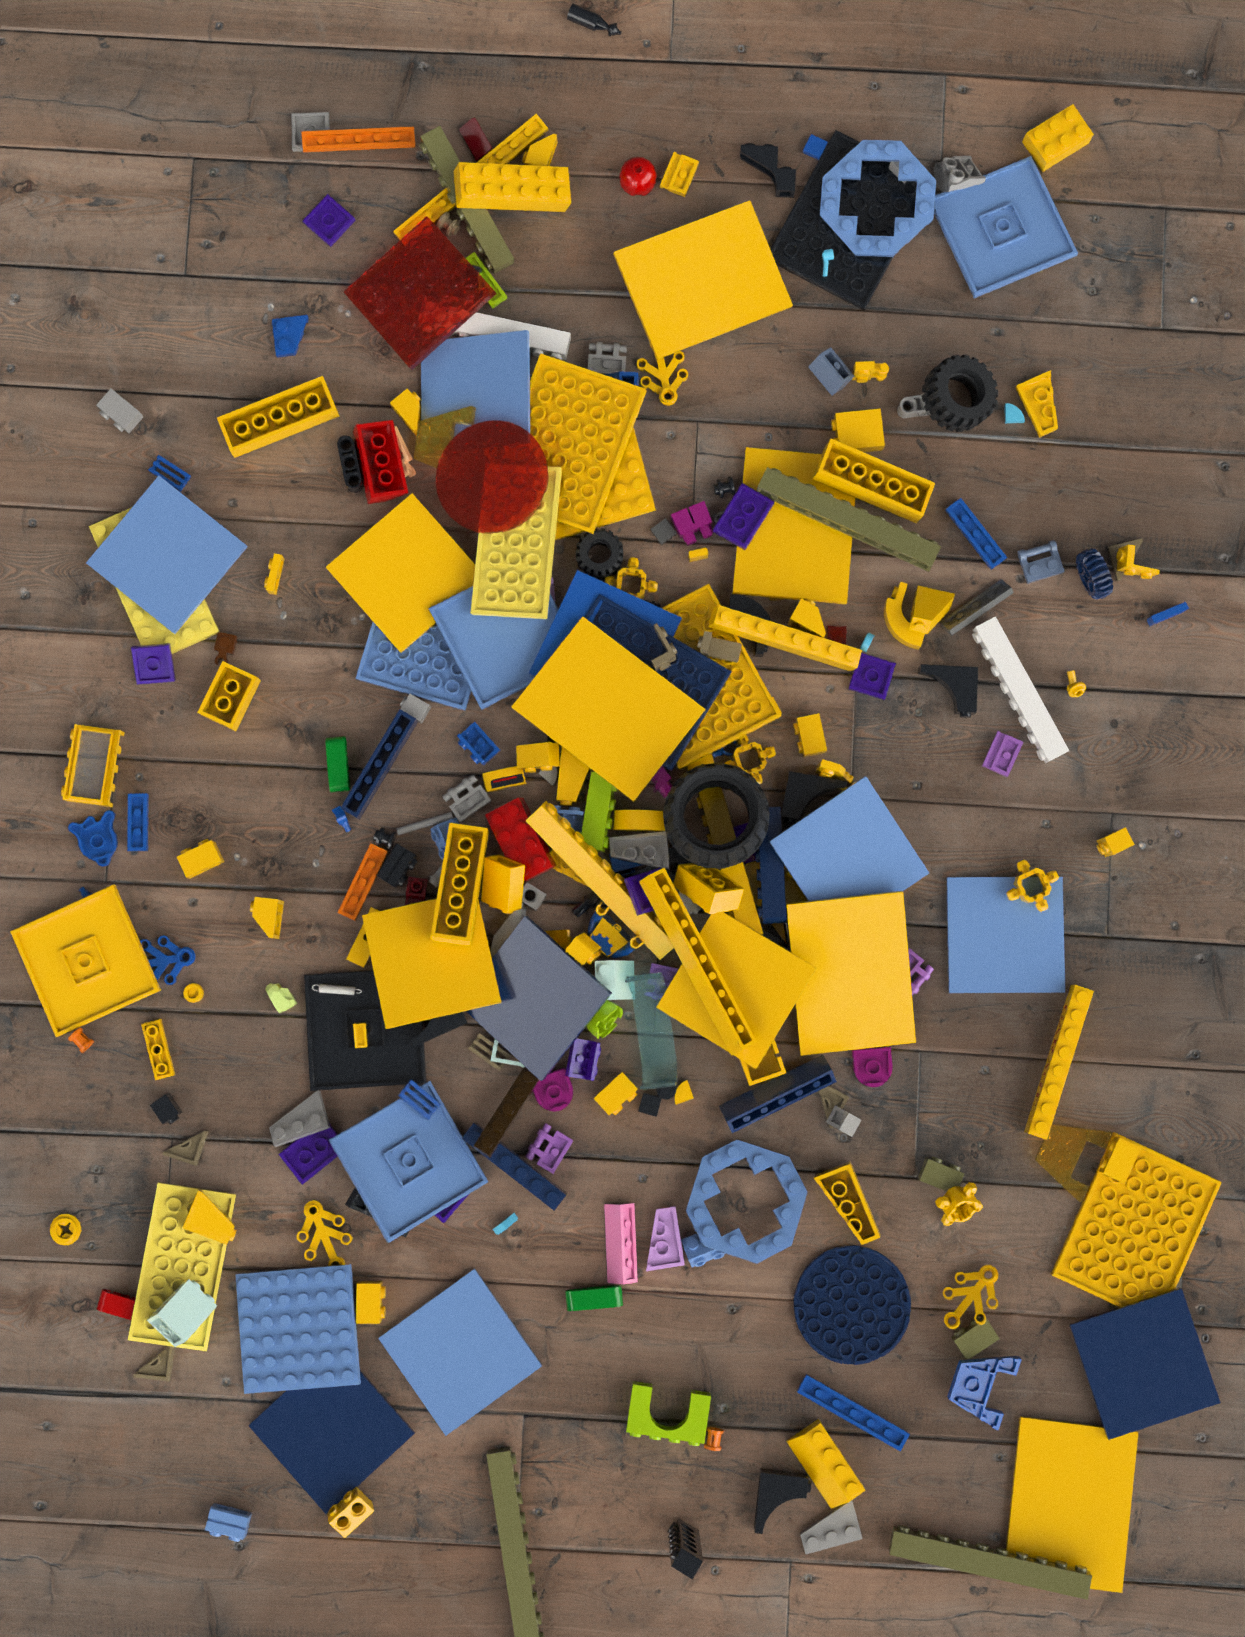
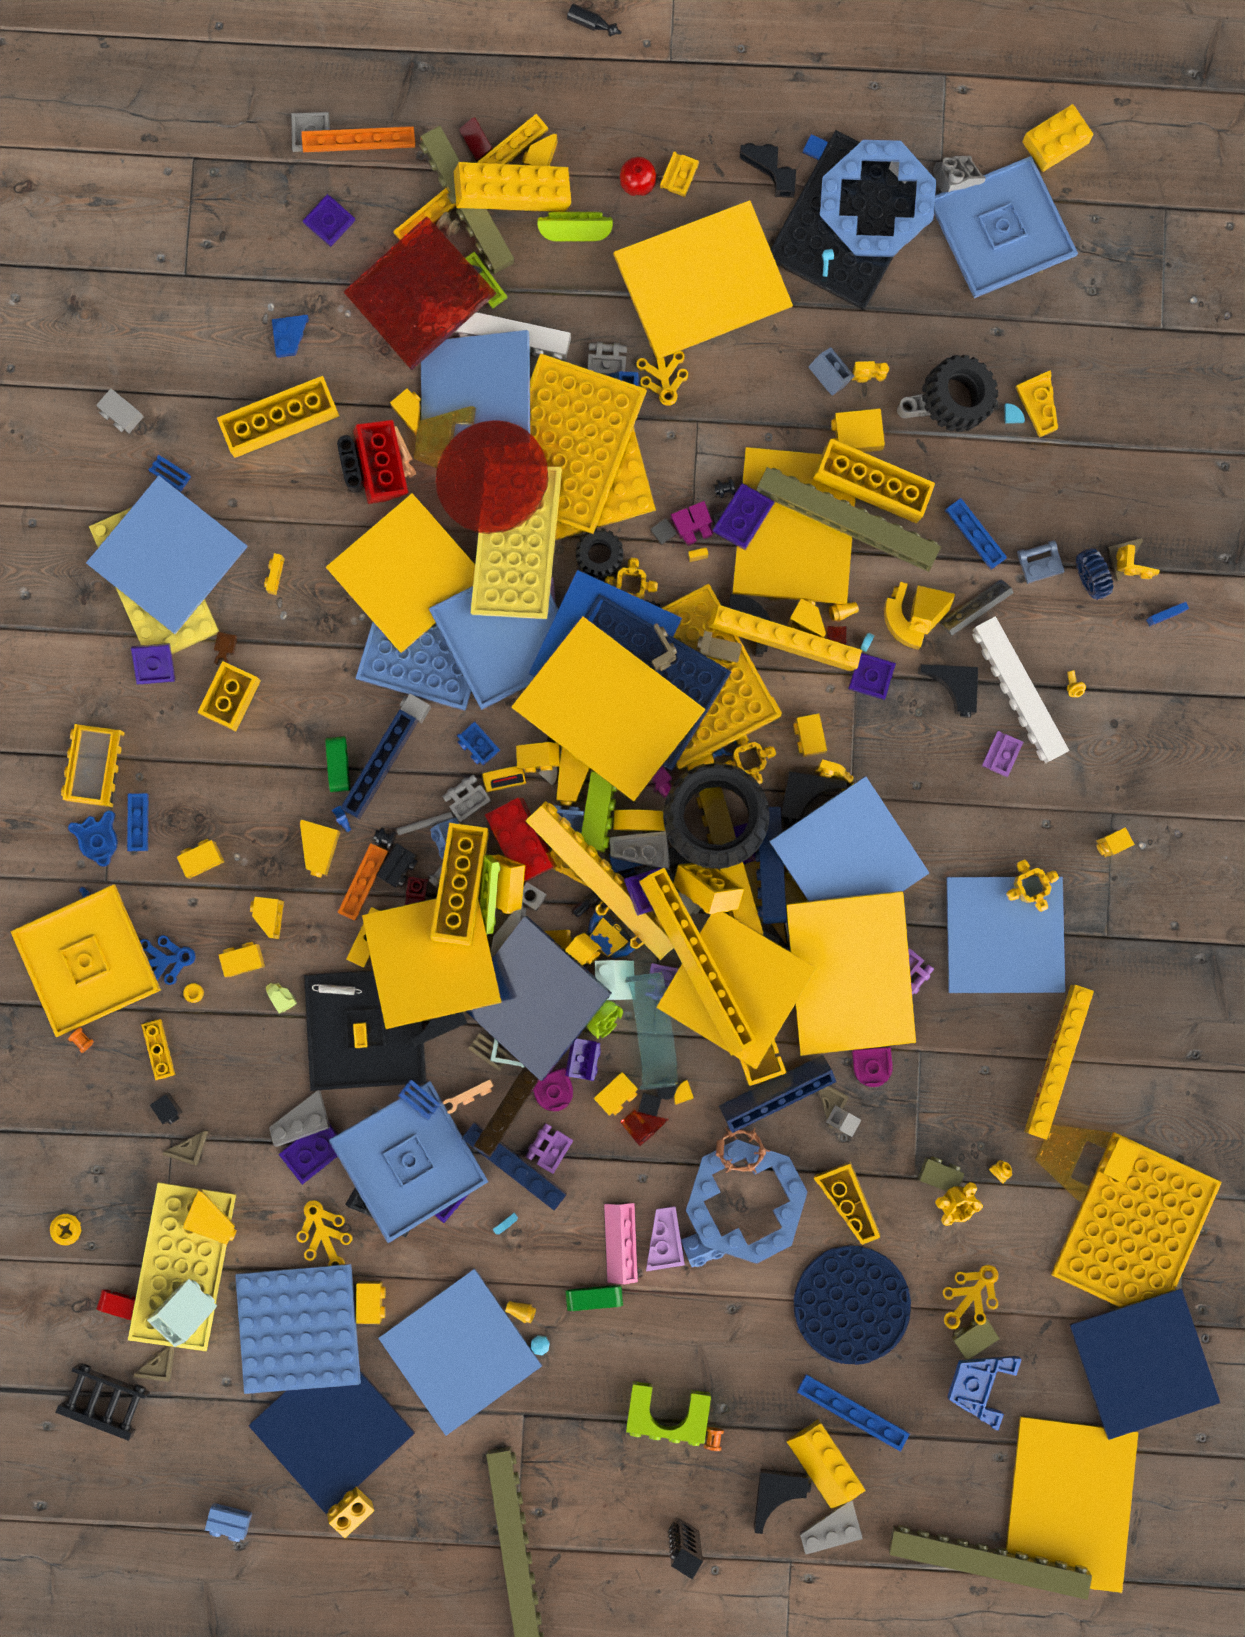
(88, 1416): none -> black fence
(241, 960): none -> yellow brick
(318, 847): none -> yellow slope
(467, 1096): none -> light nougat plate
(488, 892): none -> lime plate
(521, 1311): none -> yellow cone
(540, 1345): none -> medium azure tile
(575, 226): none -> lime brick
(642, 1126): none -> clear red slope
(749, 1167): none -> nougat piece
(841, 611): none -> yellow cone
(1001, 1171): none -> yellow plate

